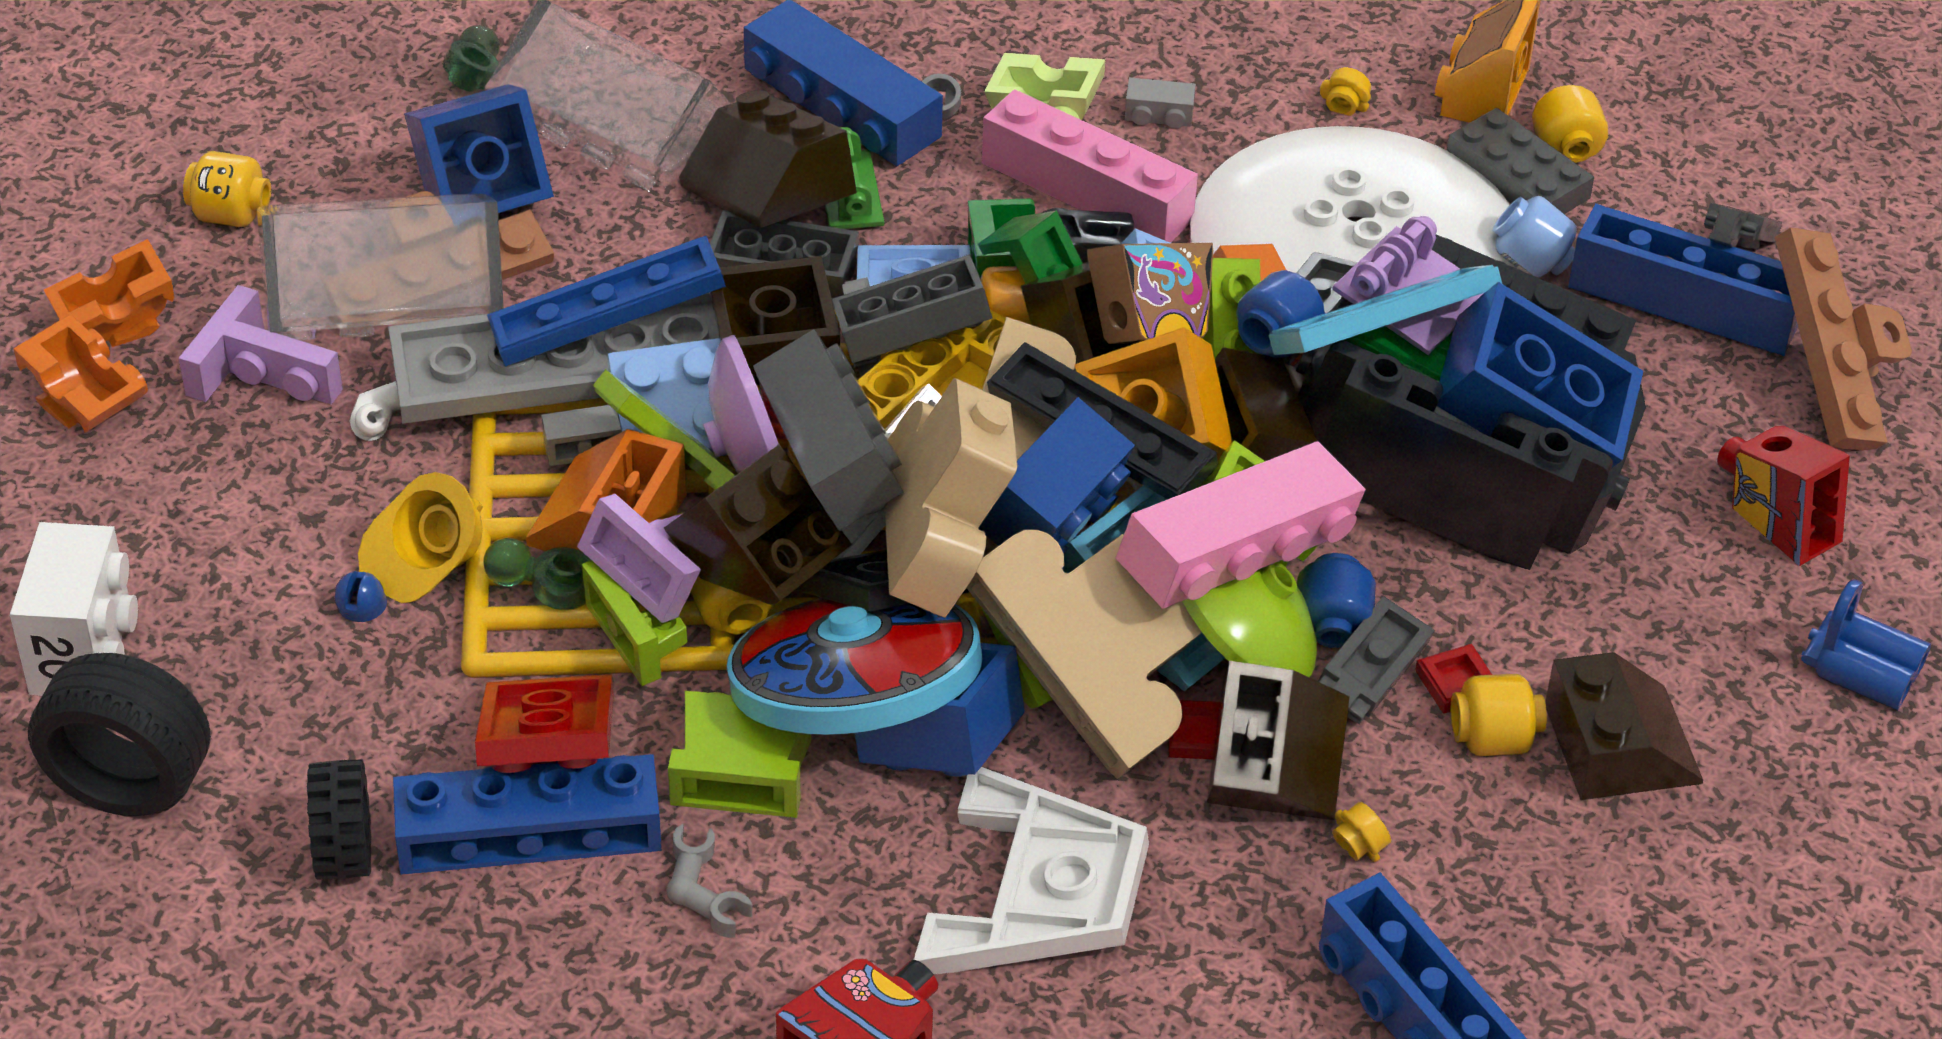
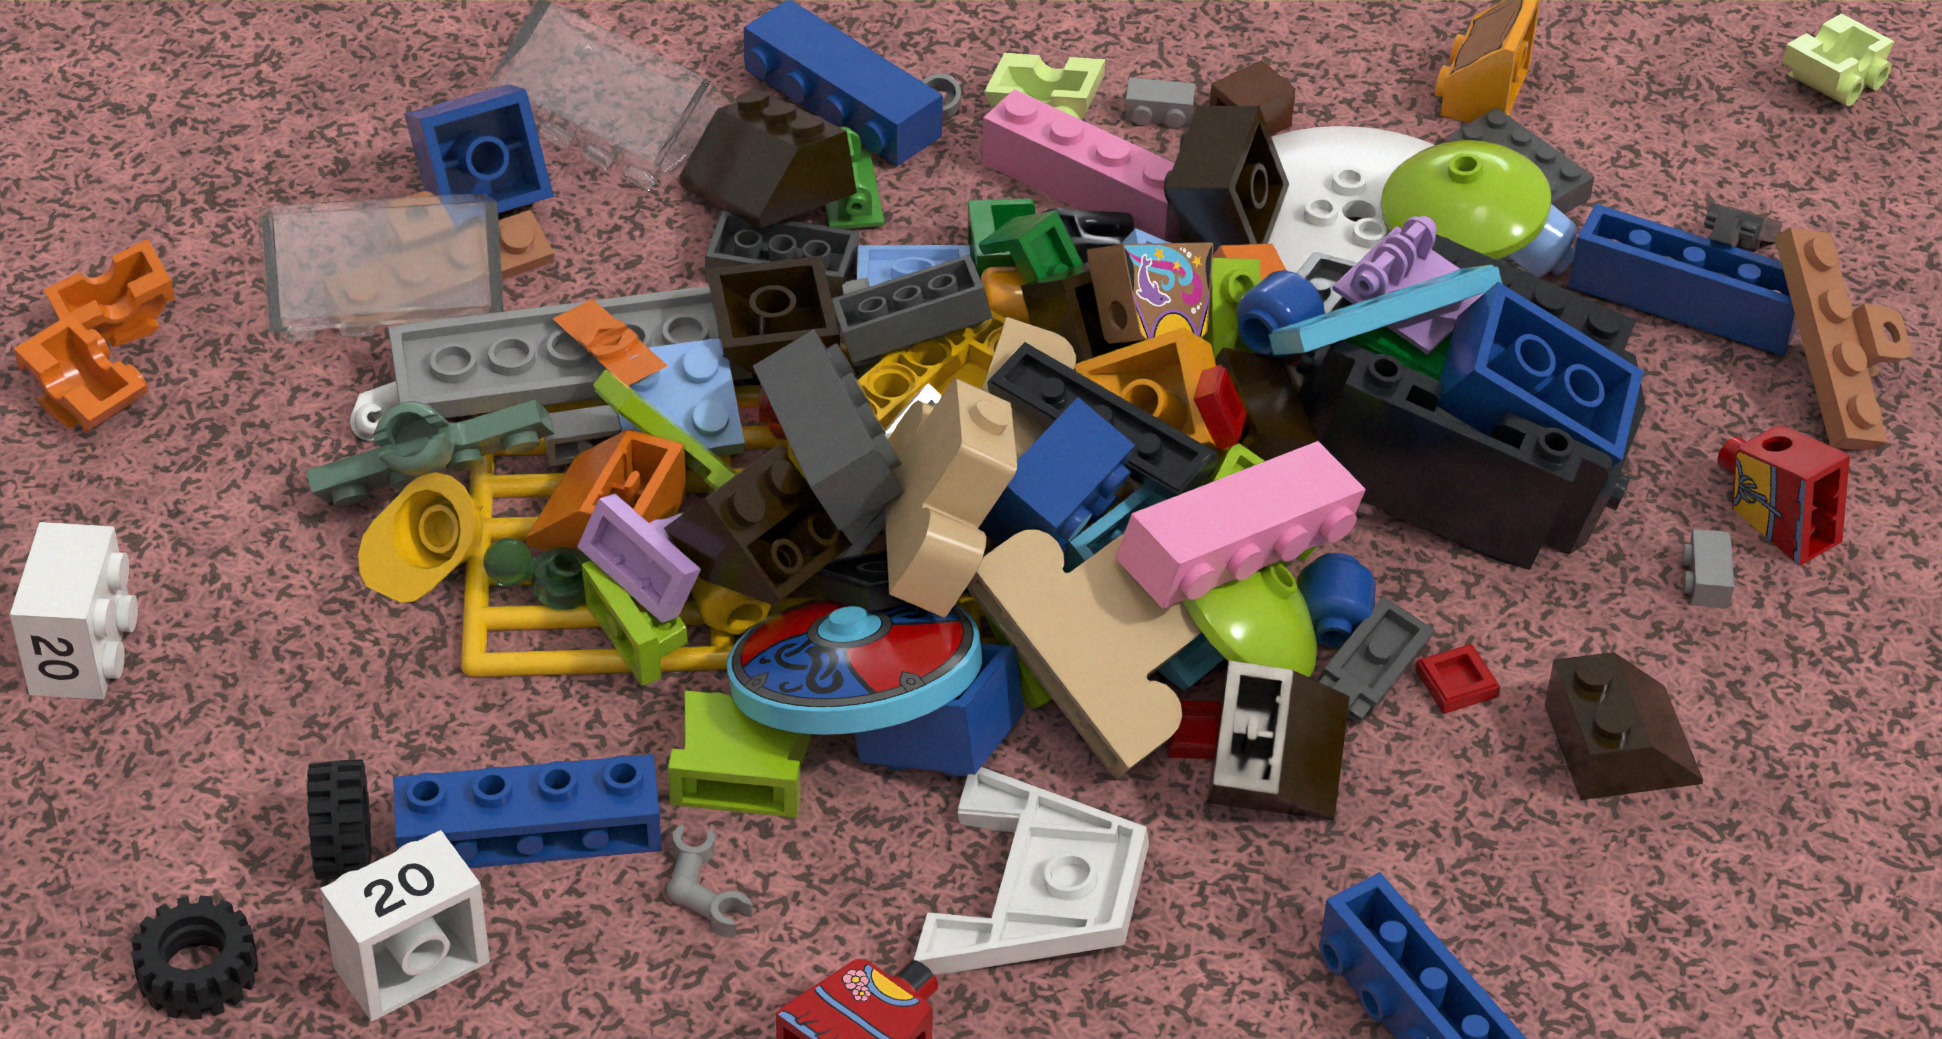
(135, 700): black tyre -> none
(202, 987): none -> black tyre
(226, 188): yellow head -> none
(240, 345): lavender bracket -> none
(370, 597): blue hinge -> none
(405, 924): none -> white brick
(421, 442): none -> sand green plate
(472, 58): clear green plate -> none
(545, 722): red plate -> none
(605, 300): blue tile -> none
(610, 342): none -> orange piece
(740, 418): lavender dish -> none
(1220, 407): none -> red tile
(1226, 178): none -> dark brown brick
(1257, 87): none -> reddish brown brick
(1346, 91): yellow plate -> none
(1361, 832): yellow plate -> none
(1473, 193): none -> lime dish
(1497, 715): yellow head -> none
(1571, 121): yellow head -> none
(1710, 568): none -> light grey piece
(1840, 59): none -> yellowish green cylinder
(1865, 652): blue piece -> none

